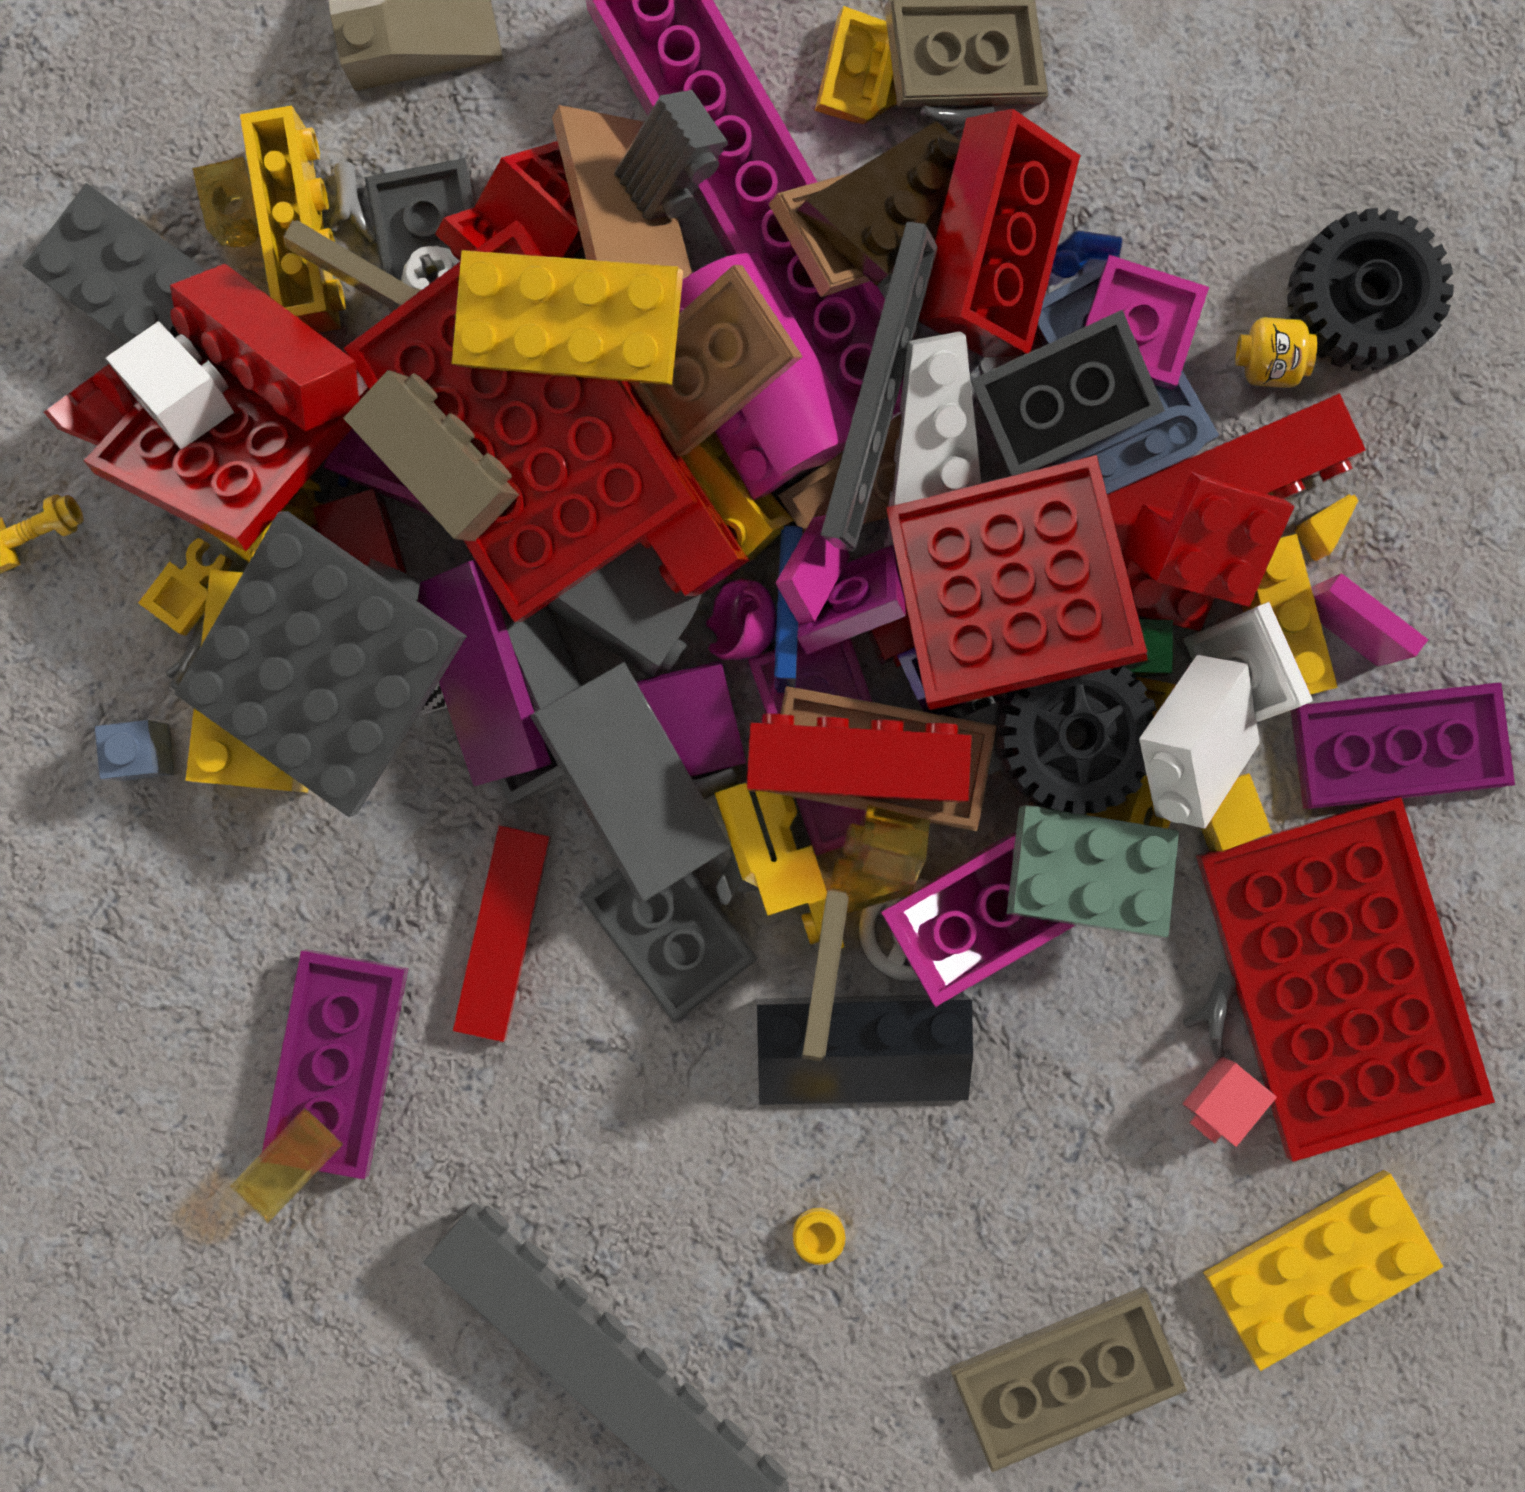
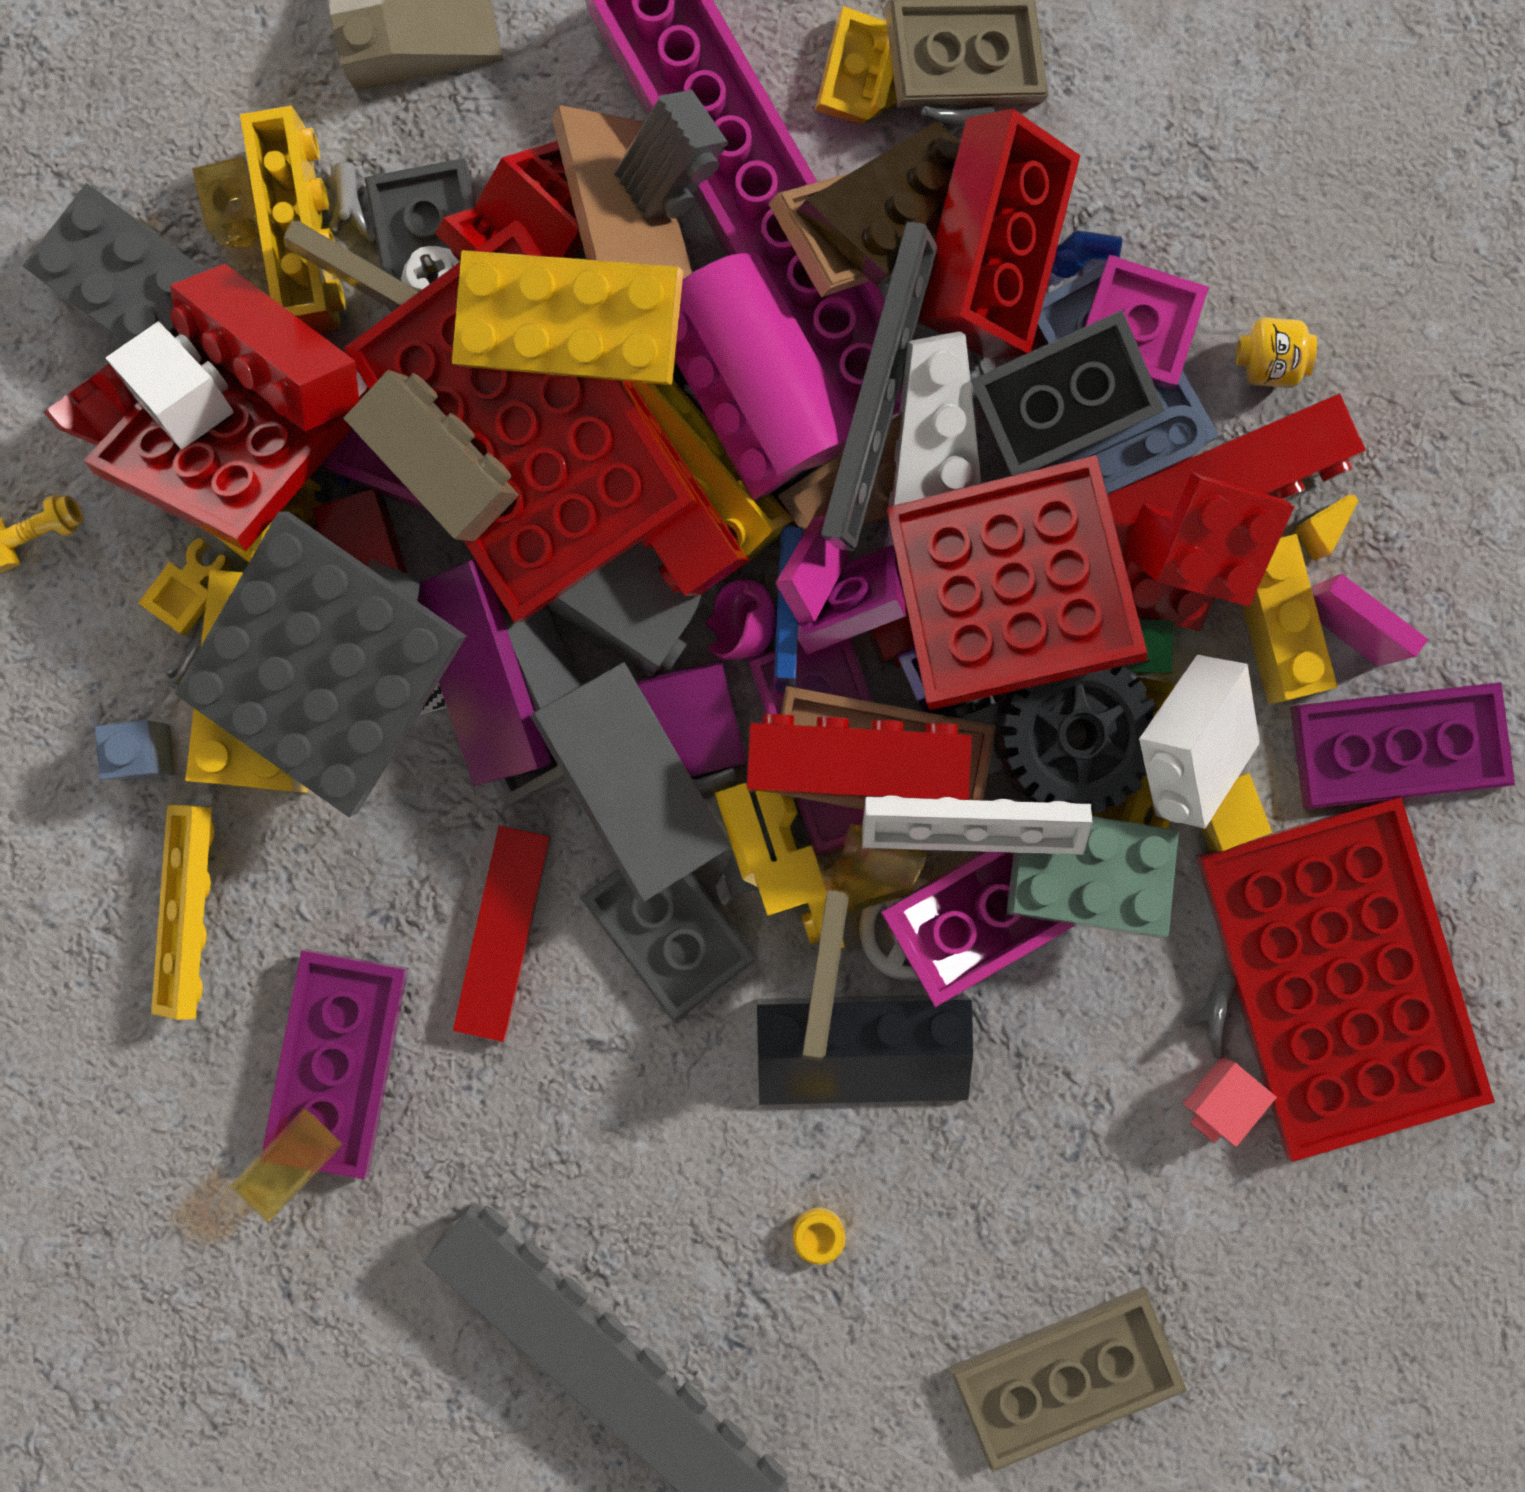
(181, 911): none -> yellow plate
(724, 358): medium nougat tile -> none
(976, 825): none -> white plate
(1259, 642): white tile -> none
(1323, 1269): yellow plate -> none
(1400, 268): black wheel -> none

